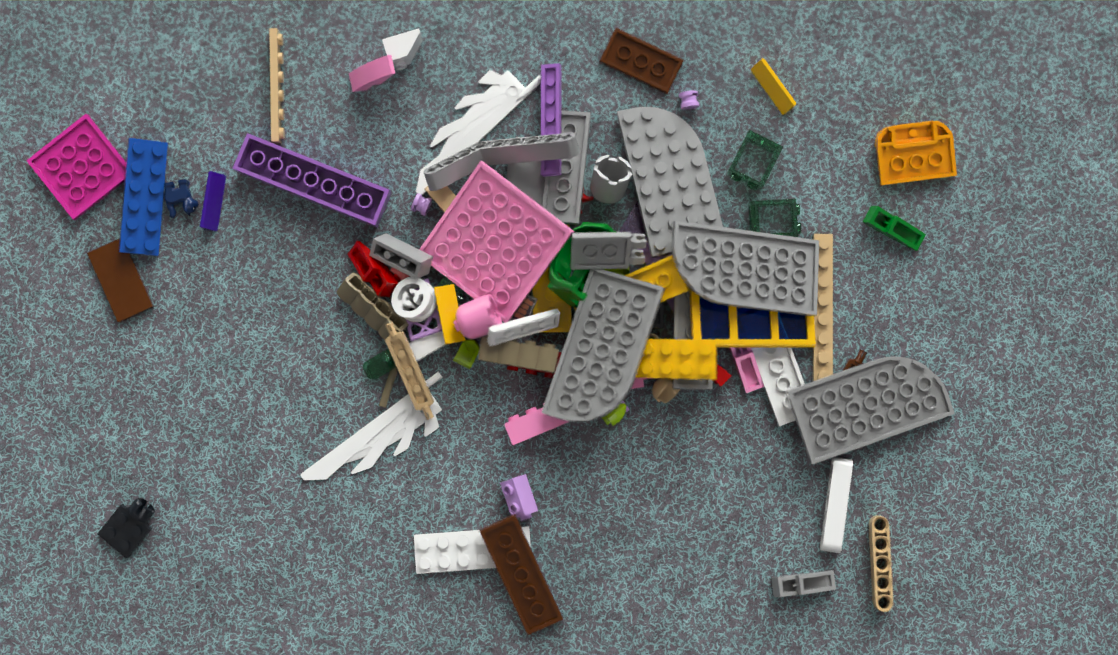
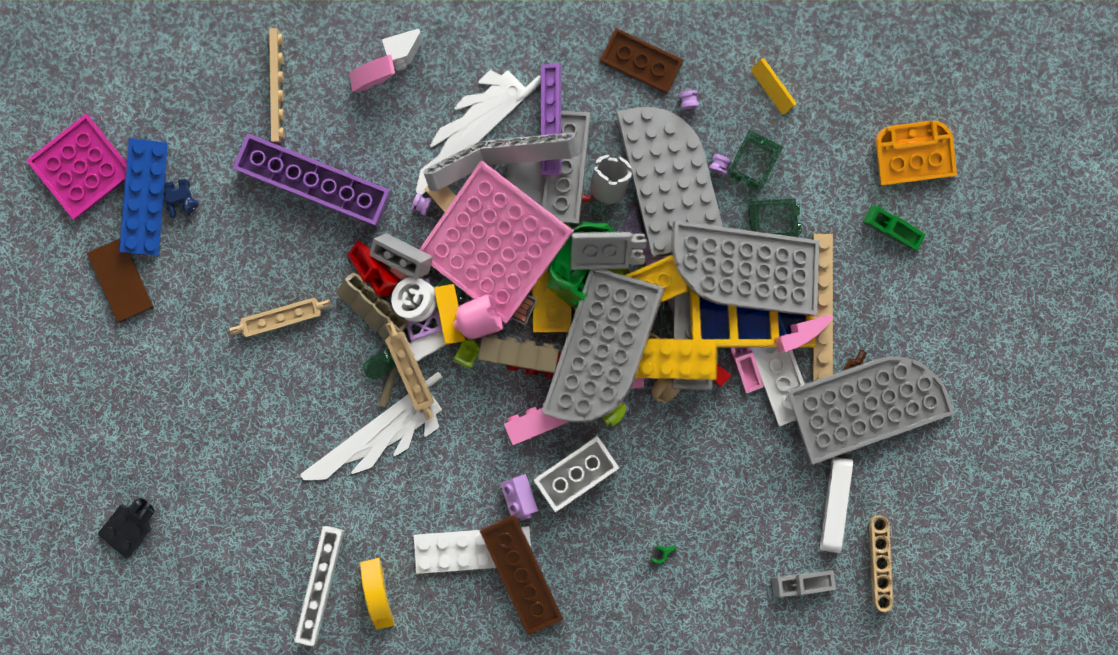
(213, 201): dark purple slope -> none
(280, 317): none -> tan plate
(319, 586): none -> white brick
(376, 594): none -> yellow arch
(523, 327): white tile -> none
(576, 474): none -> white brick
(668, 550): none -> green piece
(720, 164): none -> lavender wheel
(802, 333): none -> bright pink slope

